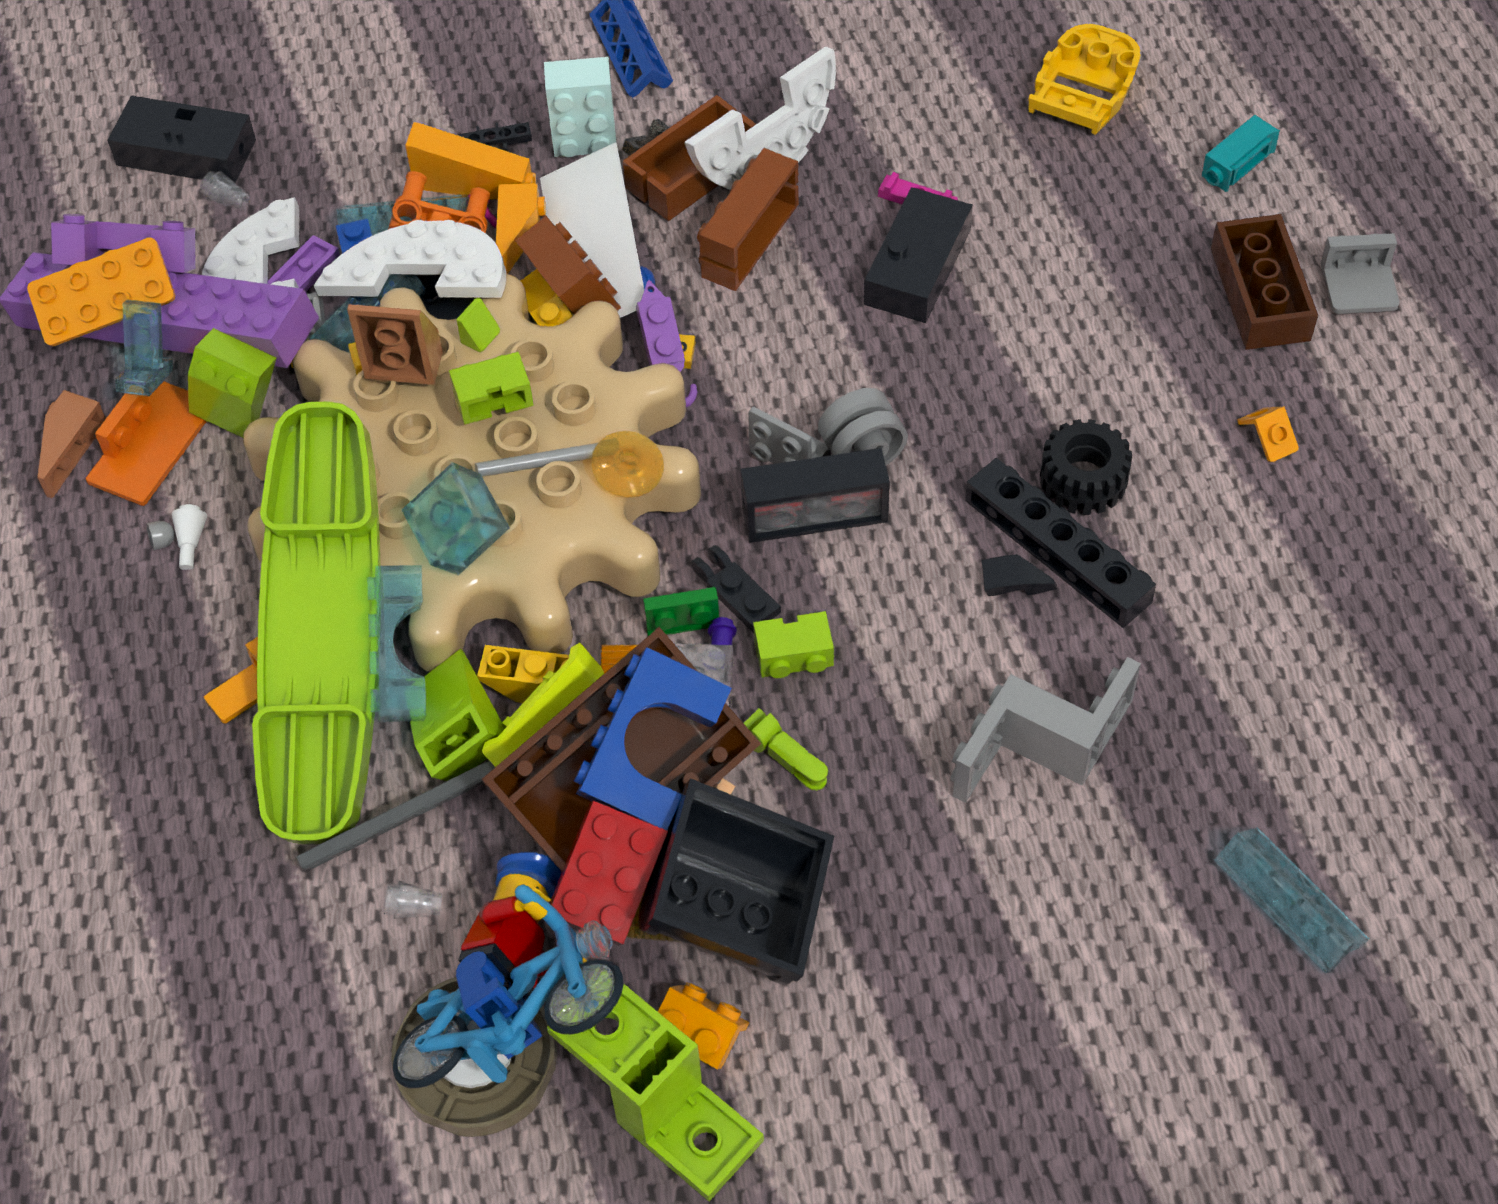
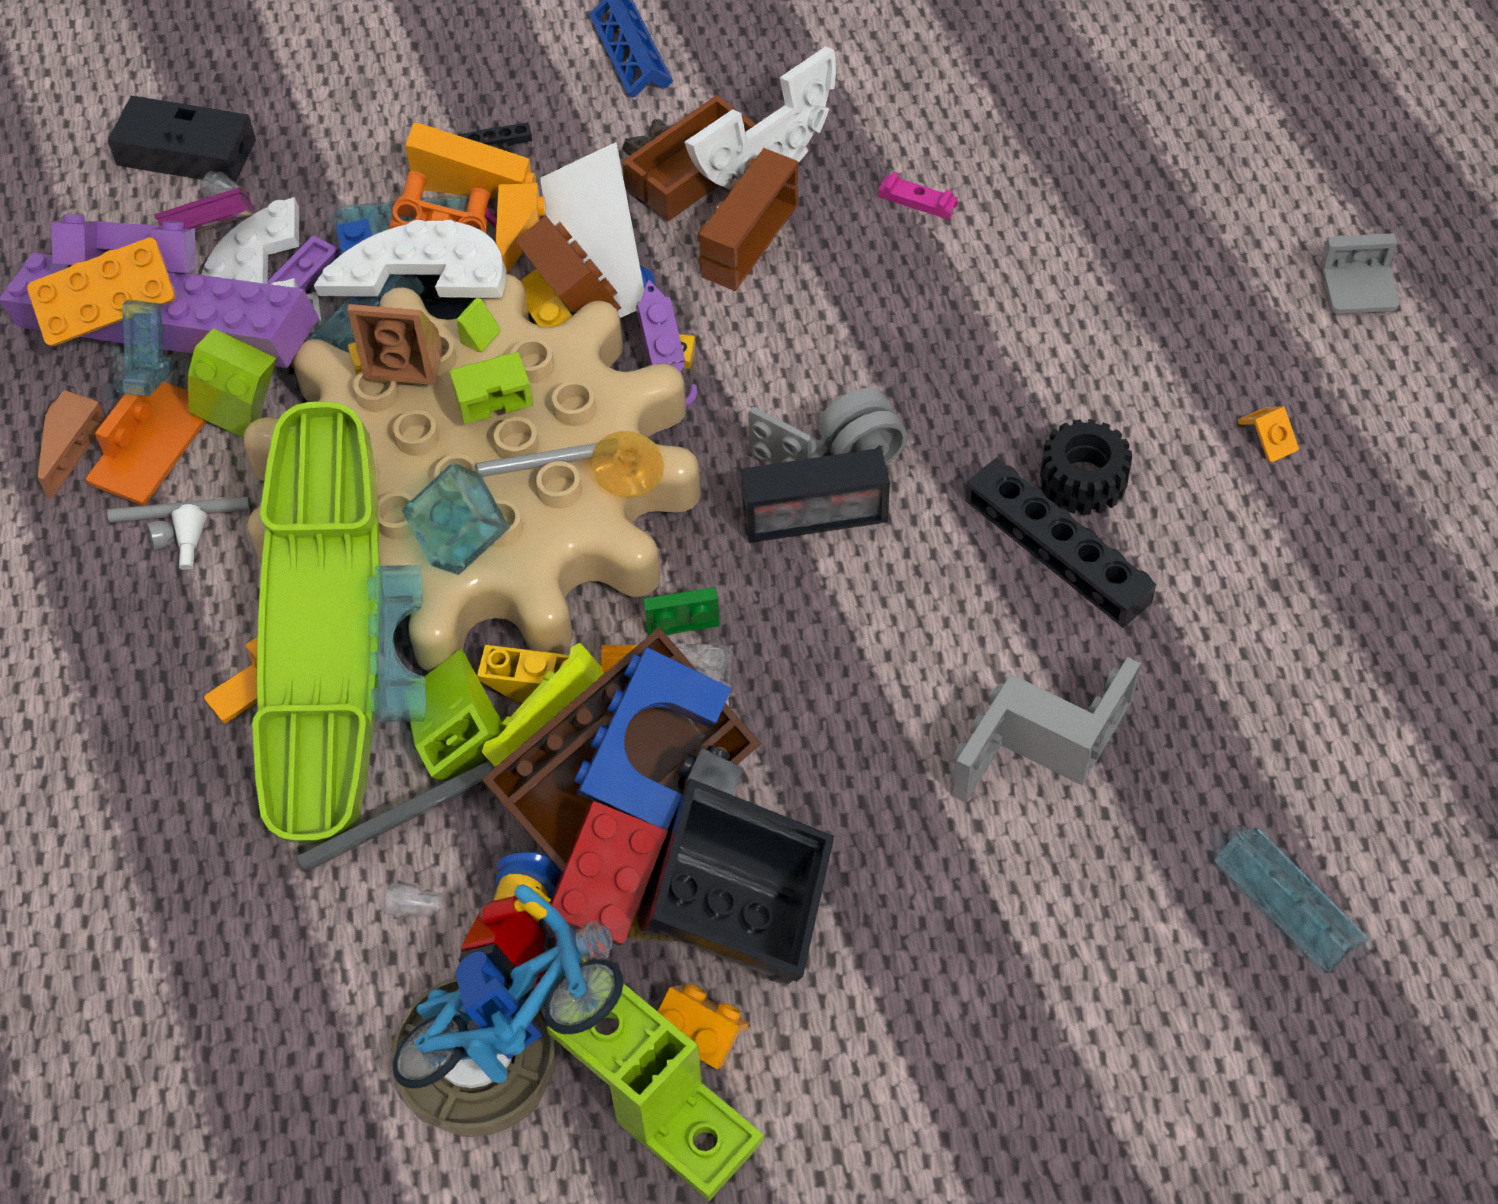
(166, 510): none -> light grey bar
(210, 211): none -> magenta piece
(580, 105): light aqua brick -> none
(710, 768): none -> black brick
(722, 631): dark purple pin -> none
(736, 589): black hinge -> none
(787, 751): lime piece -> none
(794, 645): lime brick -> none
(918, 255): black brick -> none
(1012, 574): black slope -> none
(1091, 57): yellow slope -> none
(1240, 153): teal window -> none
(1263, 282): reddish brown brick -> none

